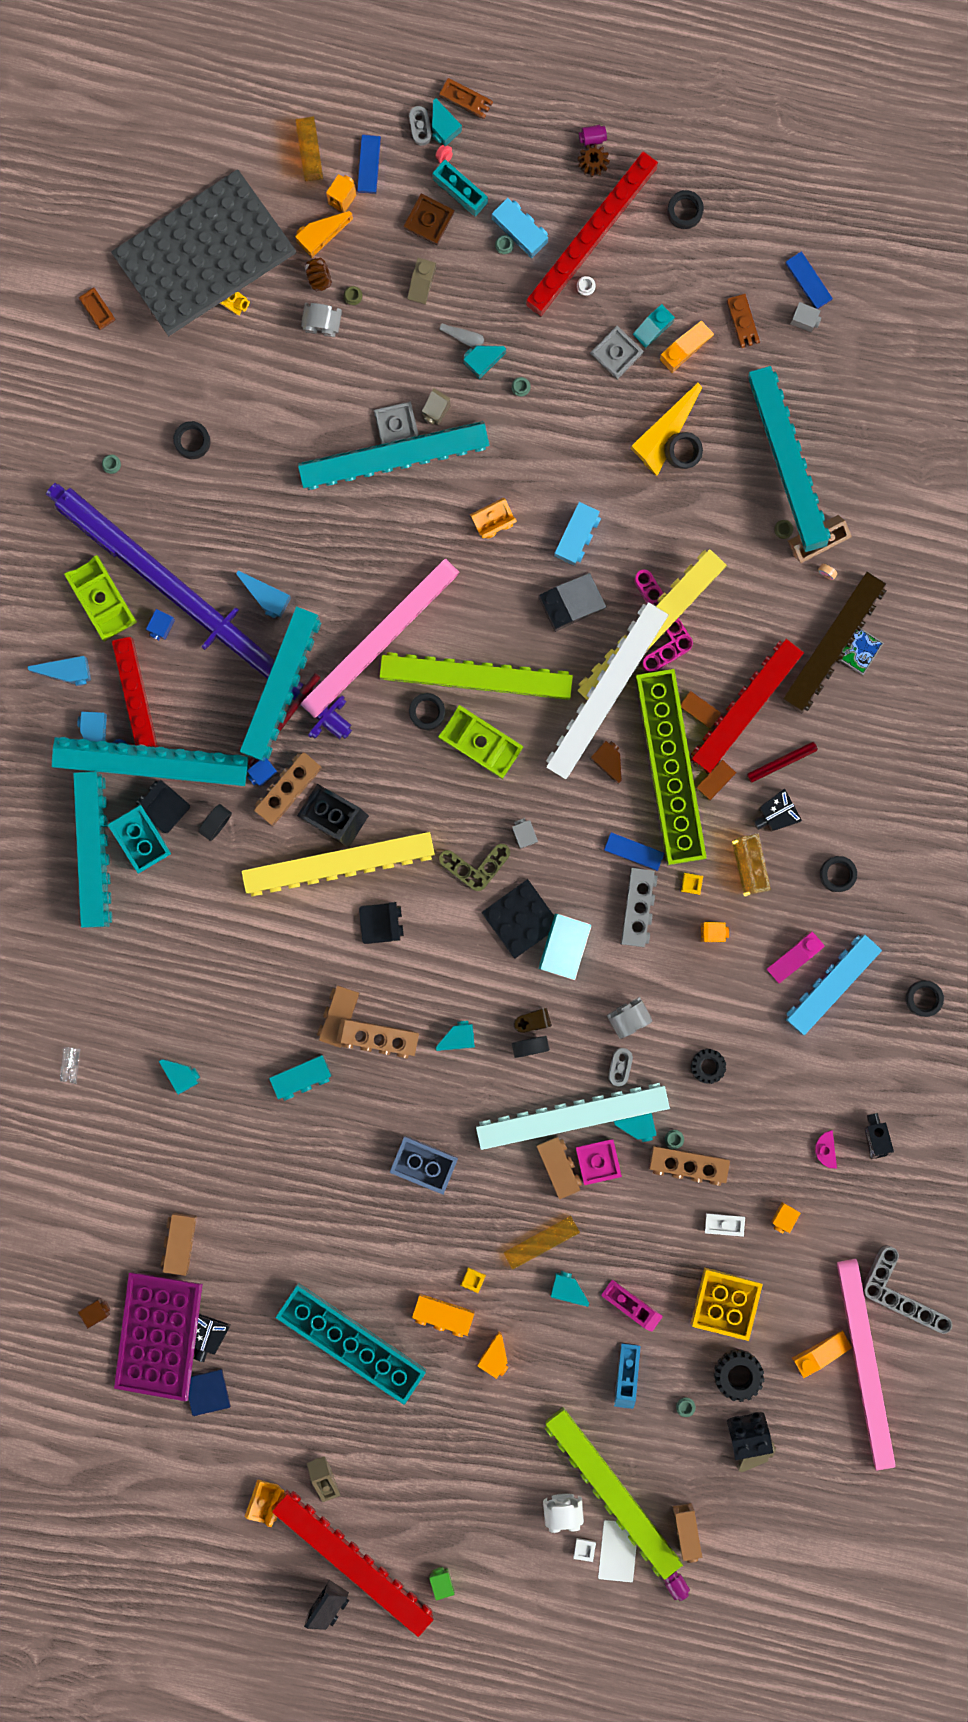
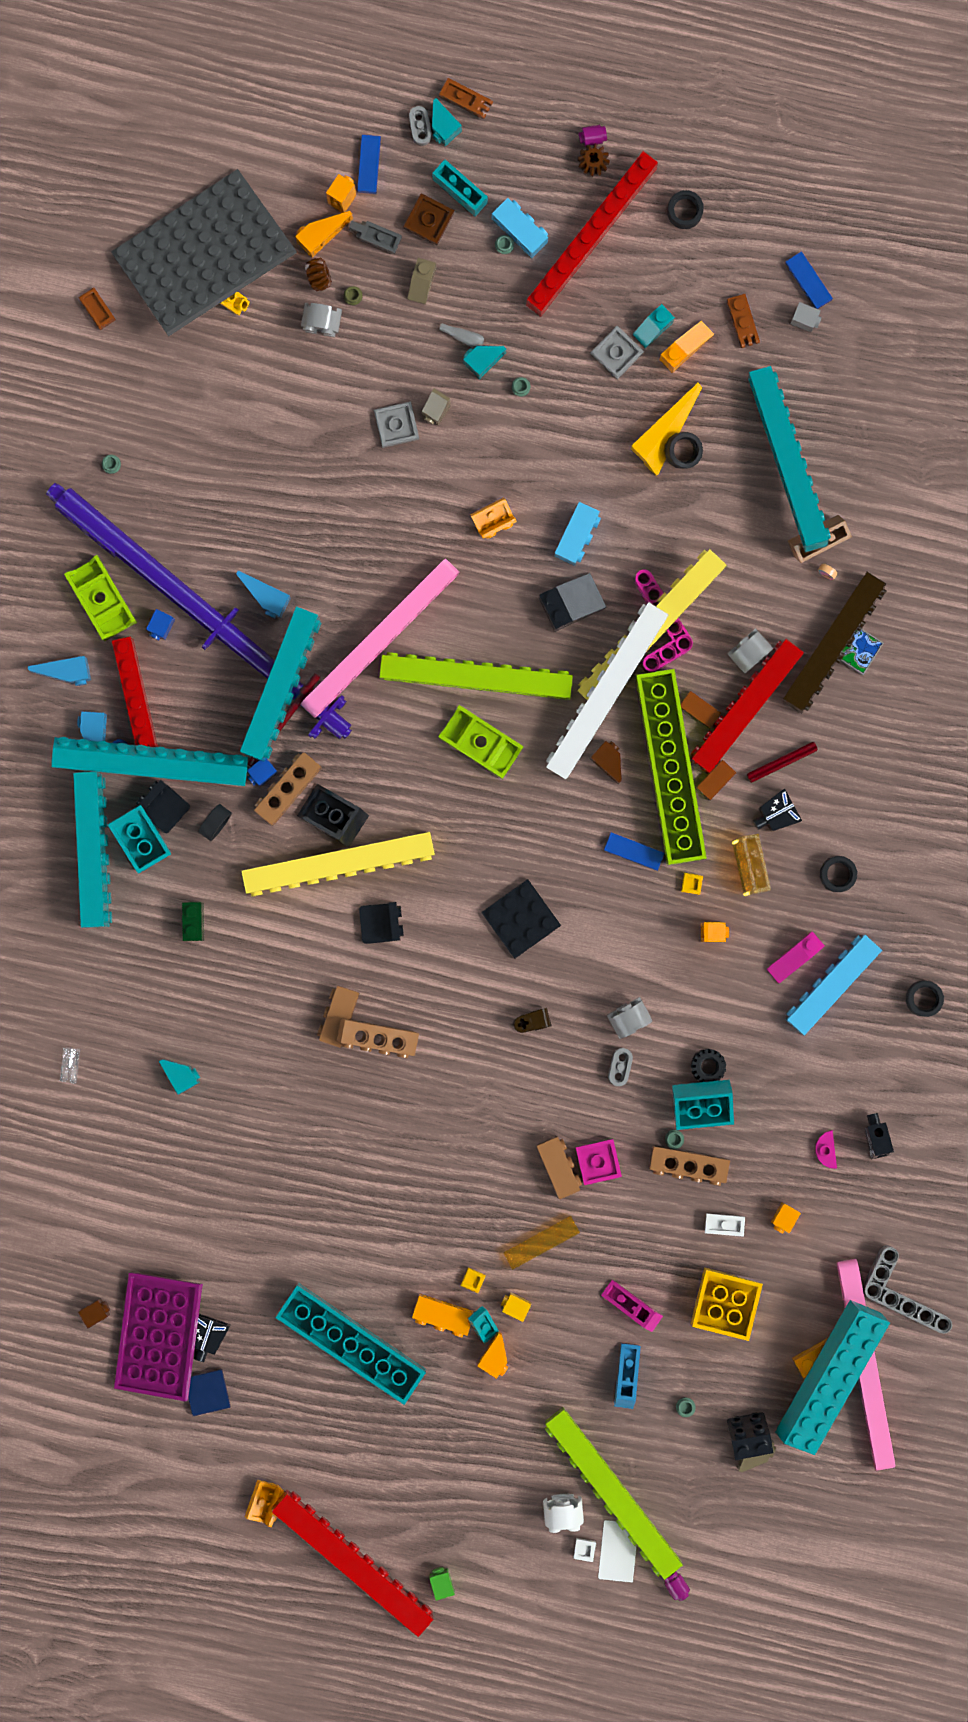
(178, 1244): medium nougat brick -> none
(191, 454): black tyre -> none
(193, 921): none -> dark green brick
(301, 1078): teal brick -> none
(309, 149): clear yellow brick -> none
(323, 1479): dark tan slope -> none
(326, 1607): black slope -> none
(376, 235): none -> dark grey hinge
(393, 454): teal brick -> none
(424, 1165): sand blue brick -> none
(430, 697): black tyre -> none
(444, 153): coral plate -> none
(458, 1037): teal slope -> none
(480, 872): olive beam -> none
(483, 1324): none -> teal plate
(515, 1306): none -> yellow brick
(524, 833): light grey brick -> none
(530, 1046): black tyre -> none
(565, 946): tile -> none
(567, 1289): teal slope -> none
(572, 1117): light aqua brick -> none
(586, 285): white plate -> none
(637, 877): light grey brick -> none
(639, 1127): teal slope -> none
(687, 1532): medium nougat brick -> none
(703, 1104): none -> teal brick
(739, 1392): black tyre -> none
(750, 651): none -> light grey brick
(783, 529): olive plate -> none
(832, 1377): none -> teal brick

